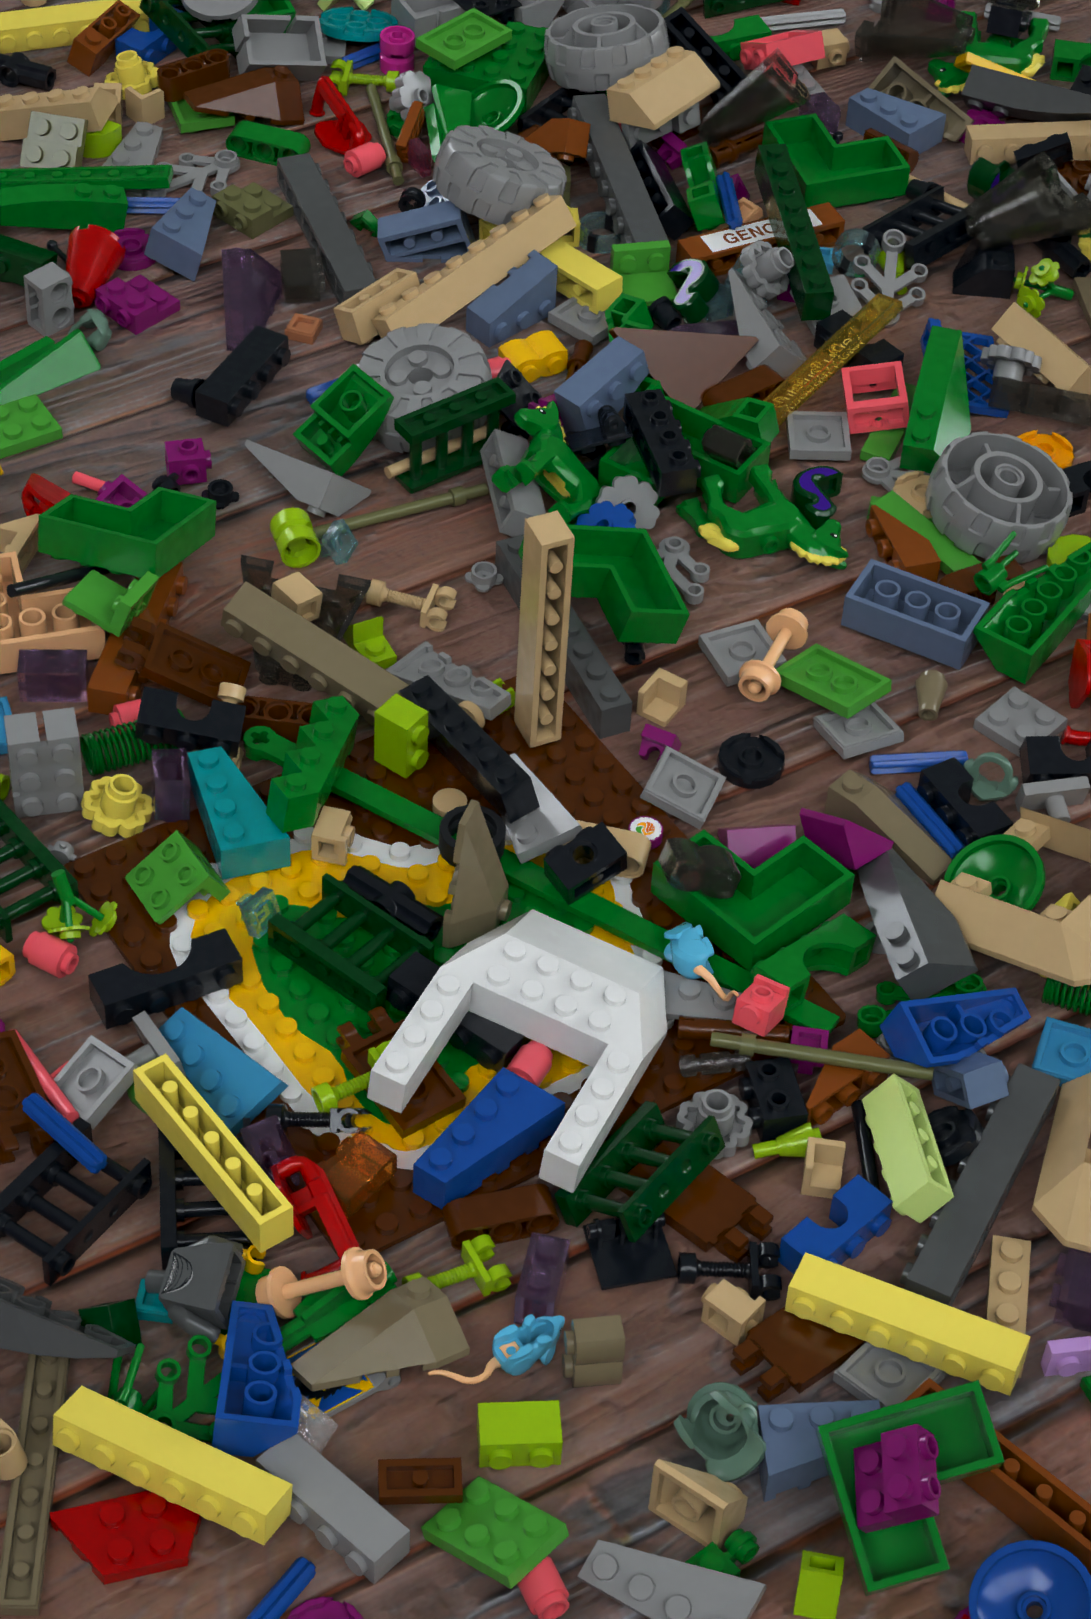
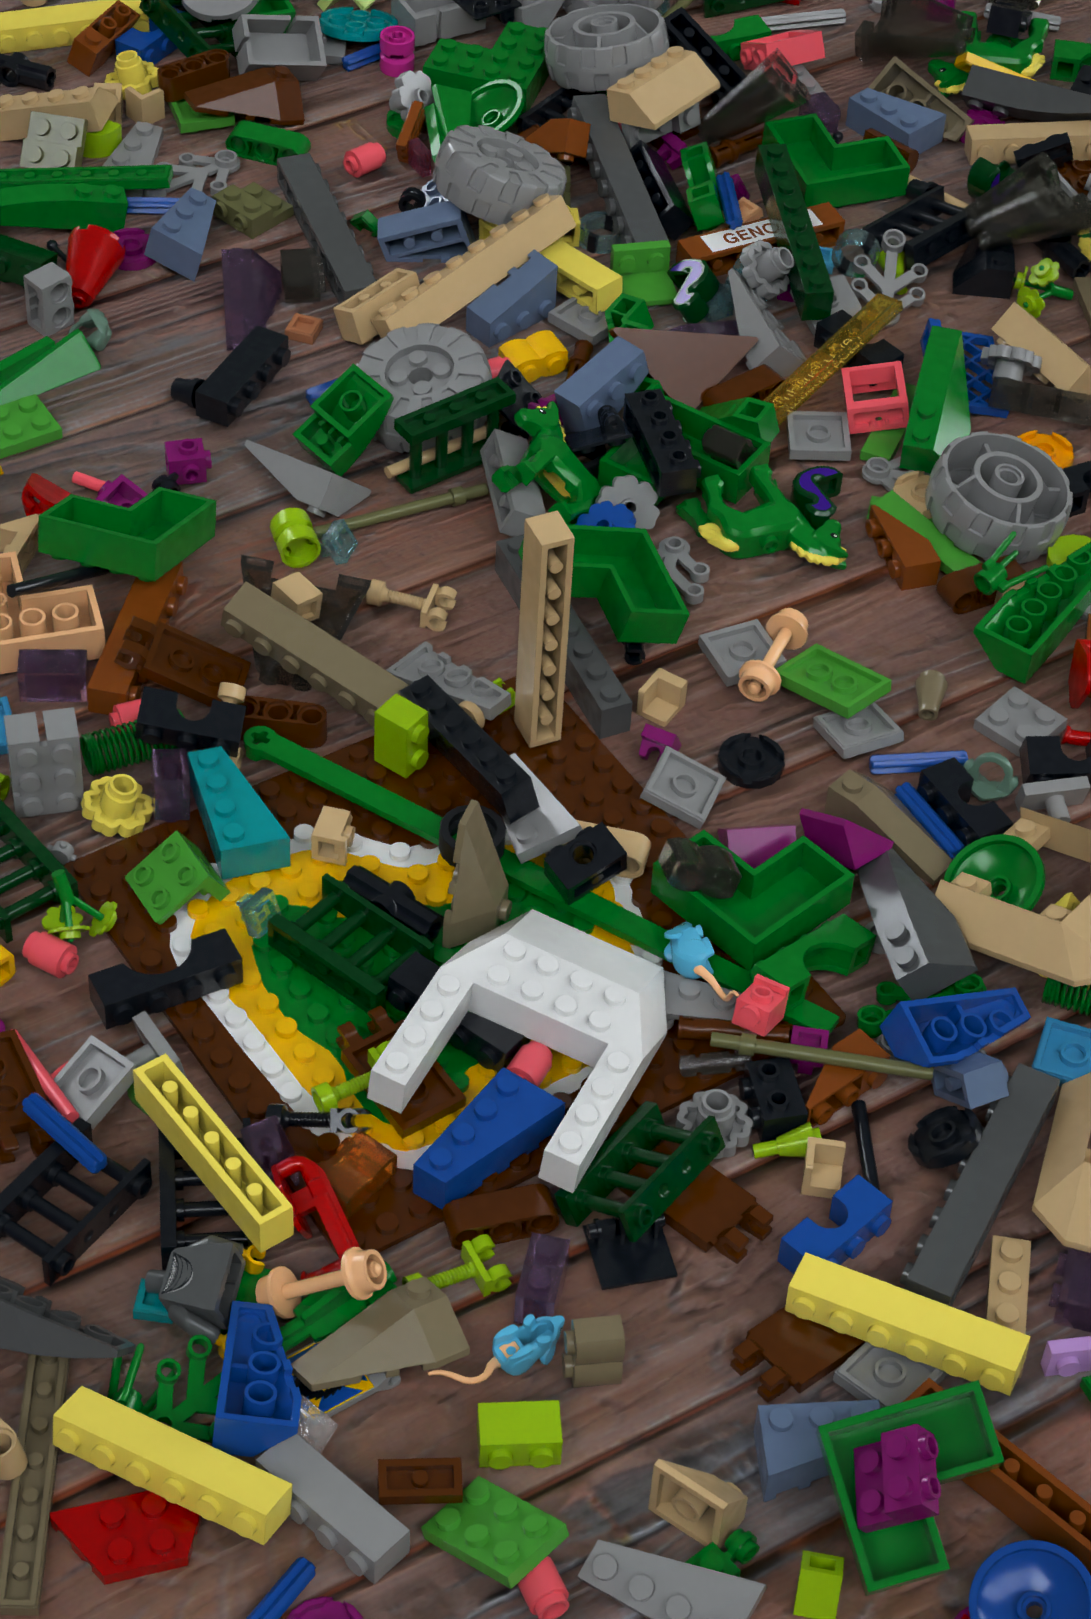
(110, 603): bright green bracket -> none
(116, 1317): dark green panel -> none
(135, 303): magenta plate -> none
(220, 1071): dark azure wing -> none
(222, 492): black plate -> none
(314, 765): green brick -> none
(346, 77): lime bar -> none
(346, 130): red piece -> none
(370, 642): lime slope -> none
(392, 162): olive bar -> none
(447, 799): tan tile -> none
(463, 38): bright green plate -> none
(484, 576): light grey plate -> none
(649, 827): tile -> none
(664, 314): black piece -> none
(724, 1441): sand green helmet -> none
(731, 1311): tan brick -> none
(758, 1255): black bar -> none
(835, 47): tan brick -> none
(907, 1149): yellowish green brick -> none
(914, 613): sand blue brick -> none

